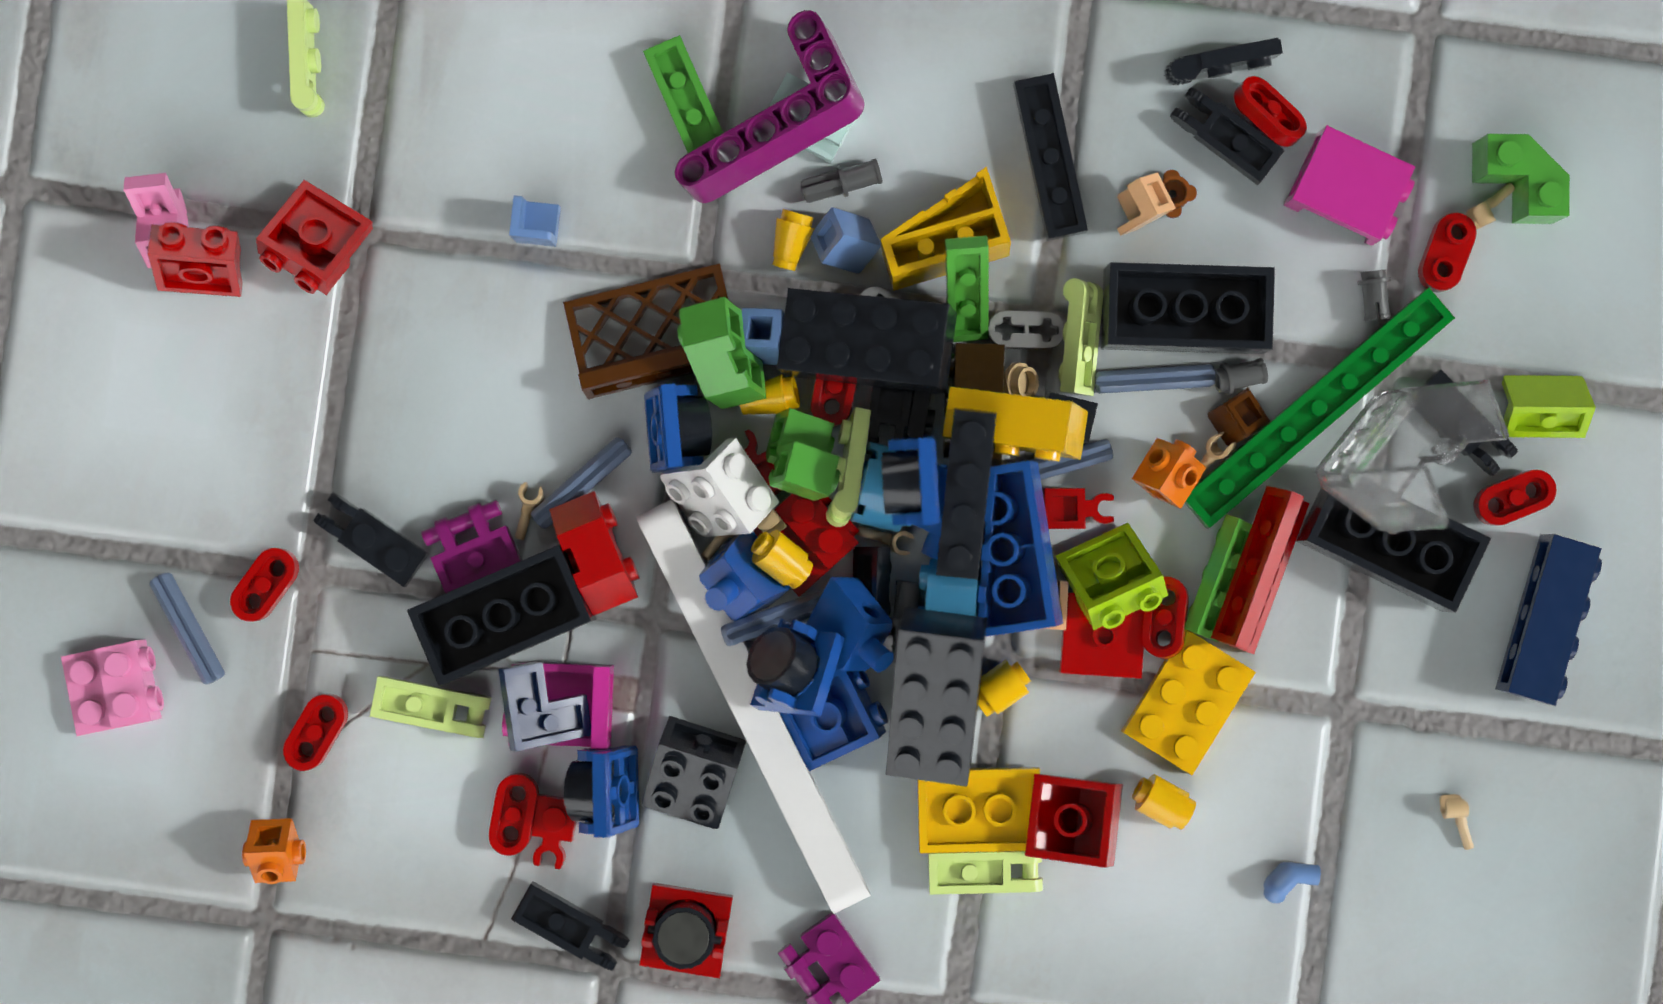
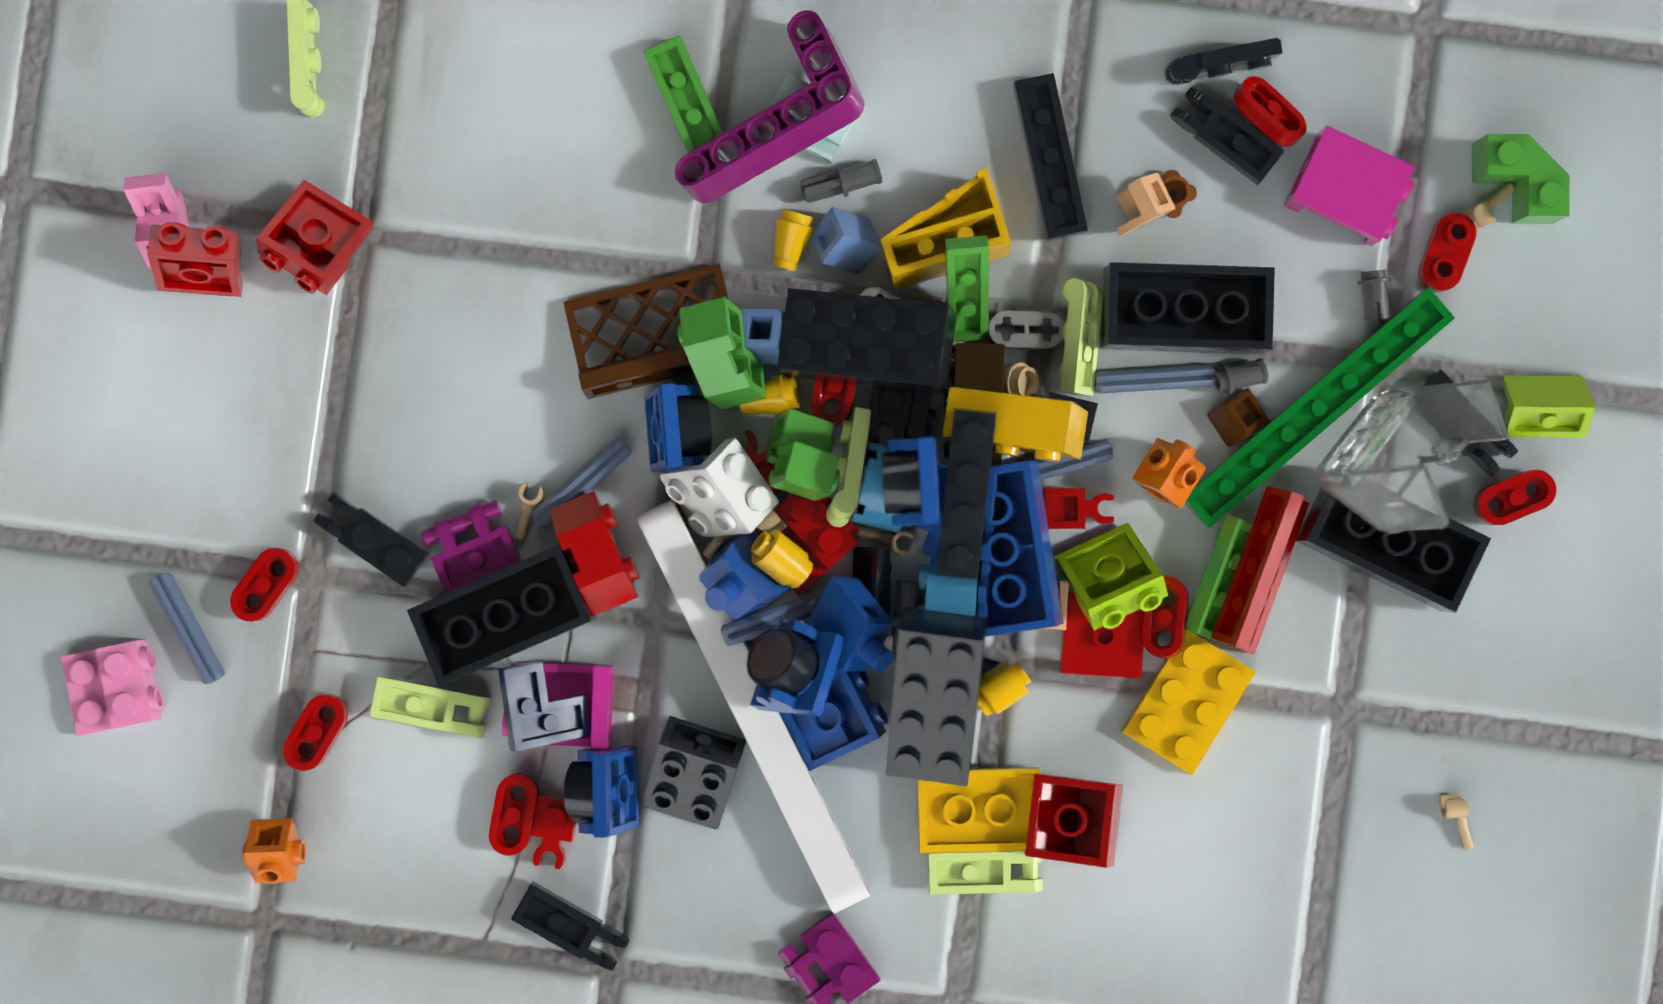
(534, 222): medium blue panel -> none
(685, 933): piece -> none
(1163, 802): yellow brick -> none
(1214, 452): tan hand -> none
(1286, 877): medium blue arm -> none
(1549, 619): dark blue brick -> none

